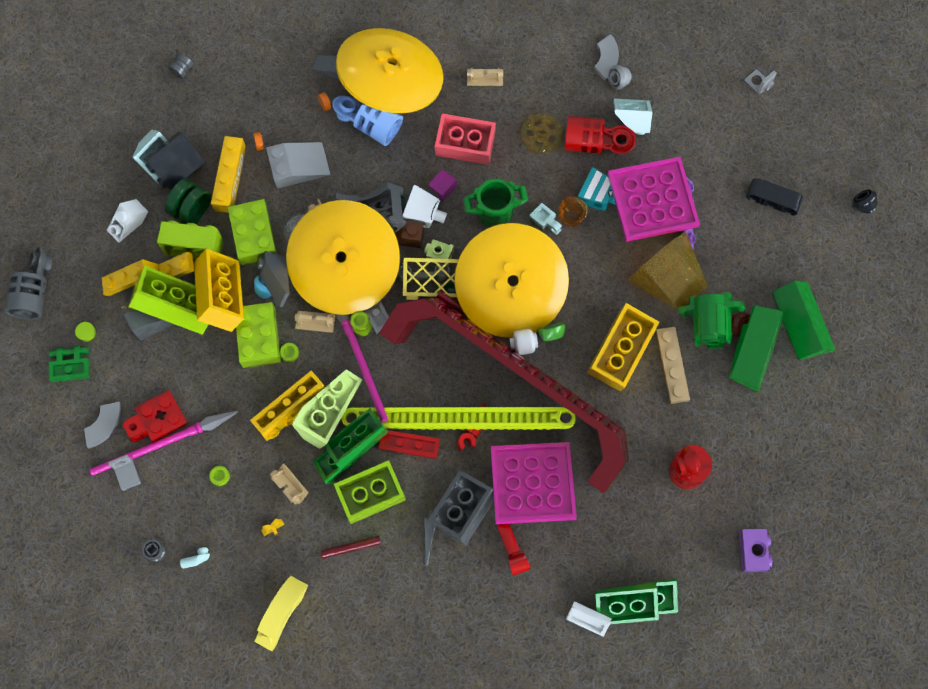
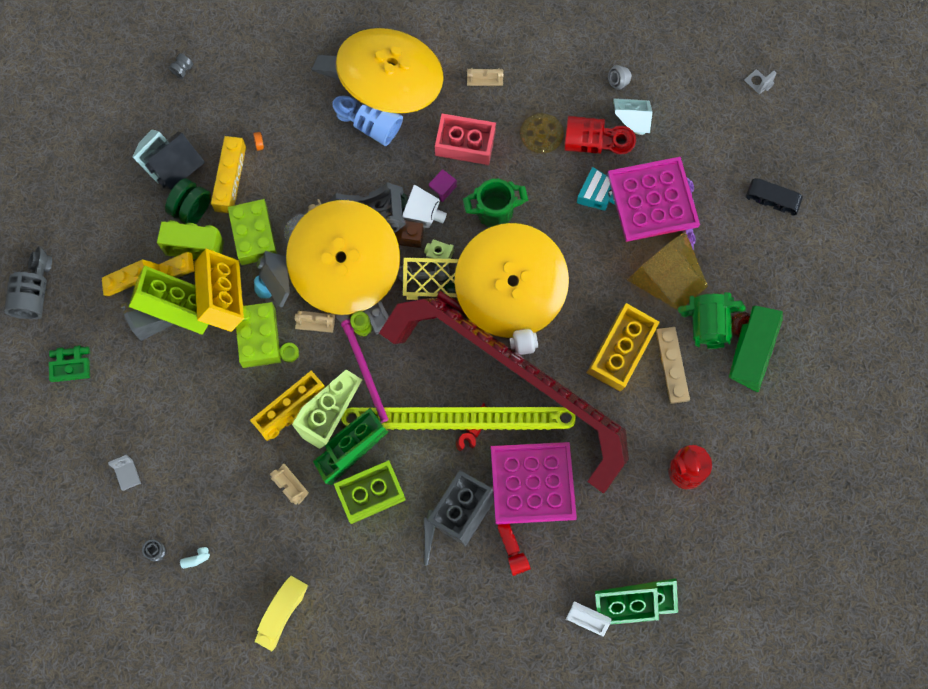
(85, 331): lime tile -> none
(104, 425): light grey tile -> none
(126, 219): white slope -> none
(148, 425): red plate -> none
(207, 423): dark pink piece -> none
(219, 475): lime tile -> none
(277, 523): yellow piece -> none
(297, 163): light grey slope -> none
(324, 101): orange tile -> none
(350, 547): dark red bar -> none
(410, 444): red plate -> none
(545, 217): light aqua plate -> none
(552, 331): bright green hat -> none
(575, 206): clear orange hair -> none
(608, 56): light grey tile -> none
(757, 538): medium lavender brick -> none
(803, 320): green slope -> none
(865, 201): black cone -> none

